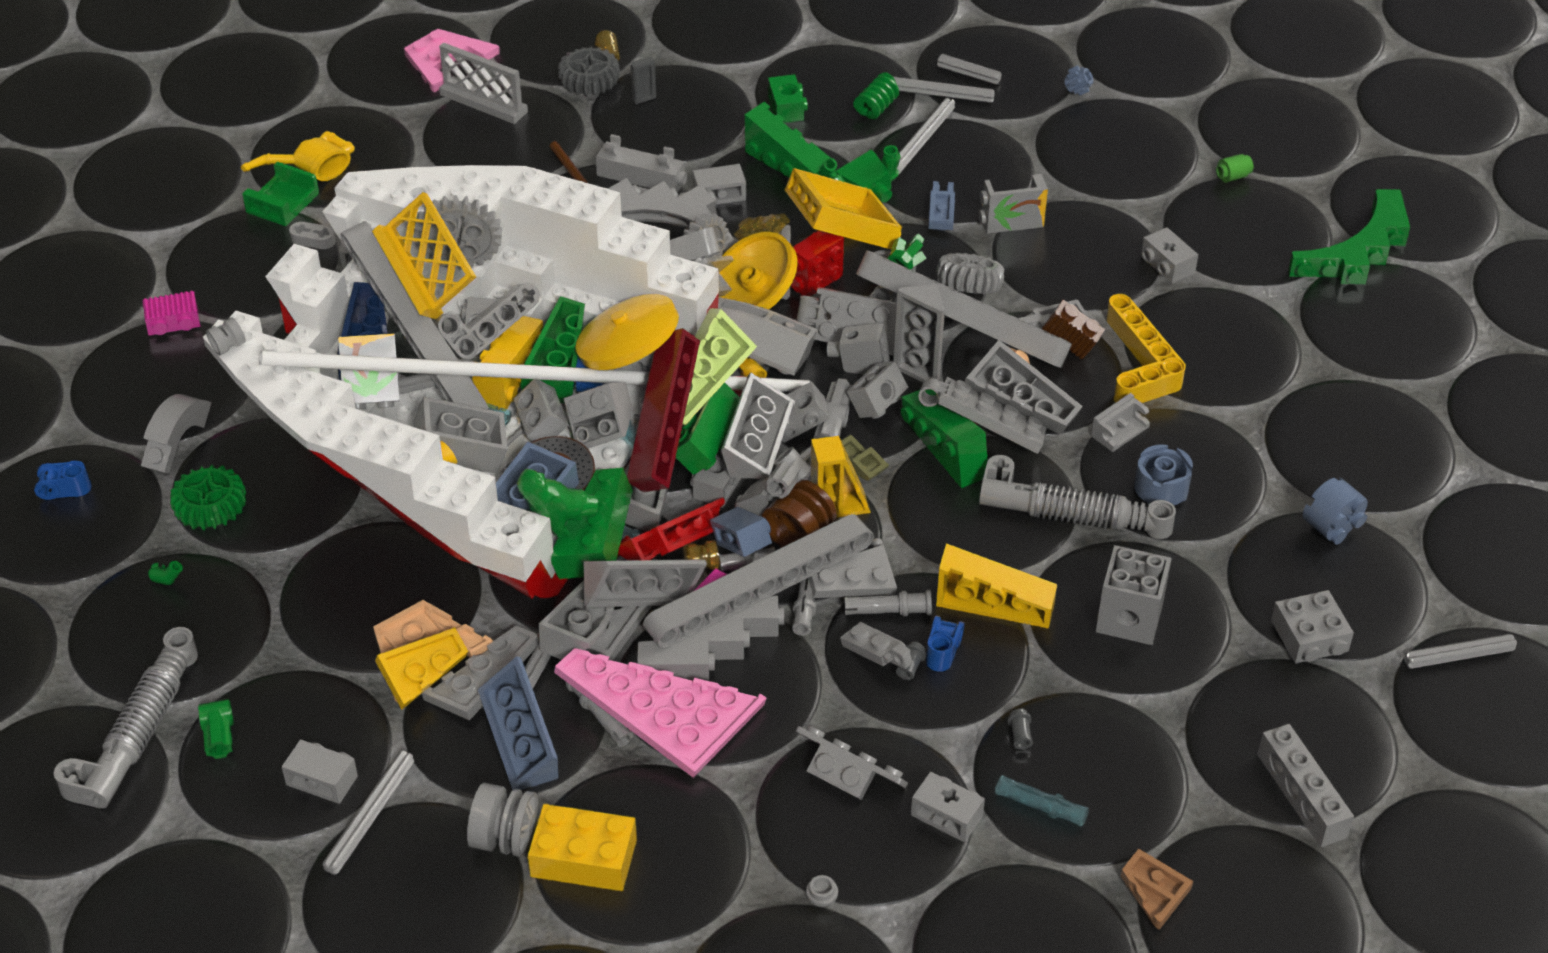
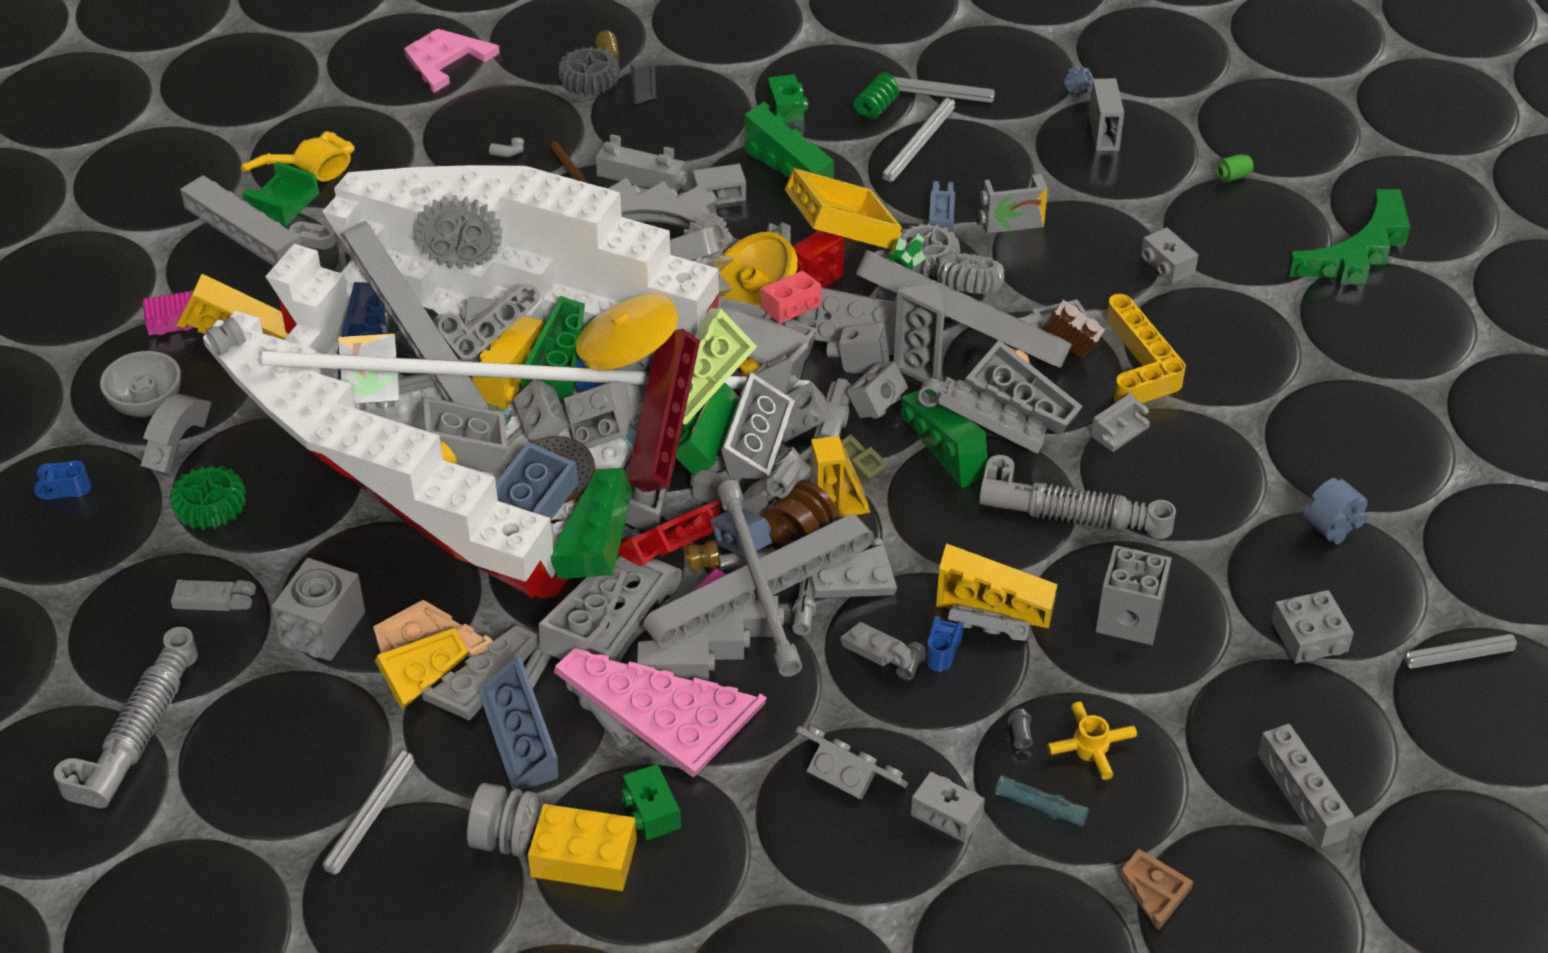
(140, 382): none -> light grey piece
(165, 575): green arm -> none
(212, 595): none -> light grey hinge
(215, 723): green piece -> none
(217, 301): none -> yellow wedge
(238, 220): none -> light grey brick
(318, 609): none -> light grey brick
(320, 771): light grey brick -> none
(411, 272): yellow fence -> none
(478, 95): light grey fence -> none
(507, 151): none -> light grey arm
(555, 500): green animal -> none
(639, 582): light grey slope -> none
(651, 802): none -> green brick
(759, 224): clear yellow plate -> none
(784, 369): none -> light grey slope
(786, 654): none -> light grey hose
(791, 296): none -> coral brick
(822, 891): light grey plate -> none
(868, 171): green torso -> none
(902, 603): light grey pin -> none
(935, 245): none -> light grey gear
(969, 69): light grey axle -> none
(990, 621): none -> light grey hinge
(1092, 739): none -> yellow bar
(1106, 114): none -> light grey brick
(1163, 475): sand blue brick -> none

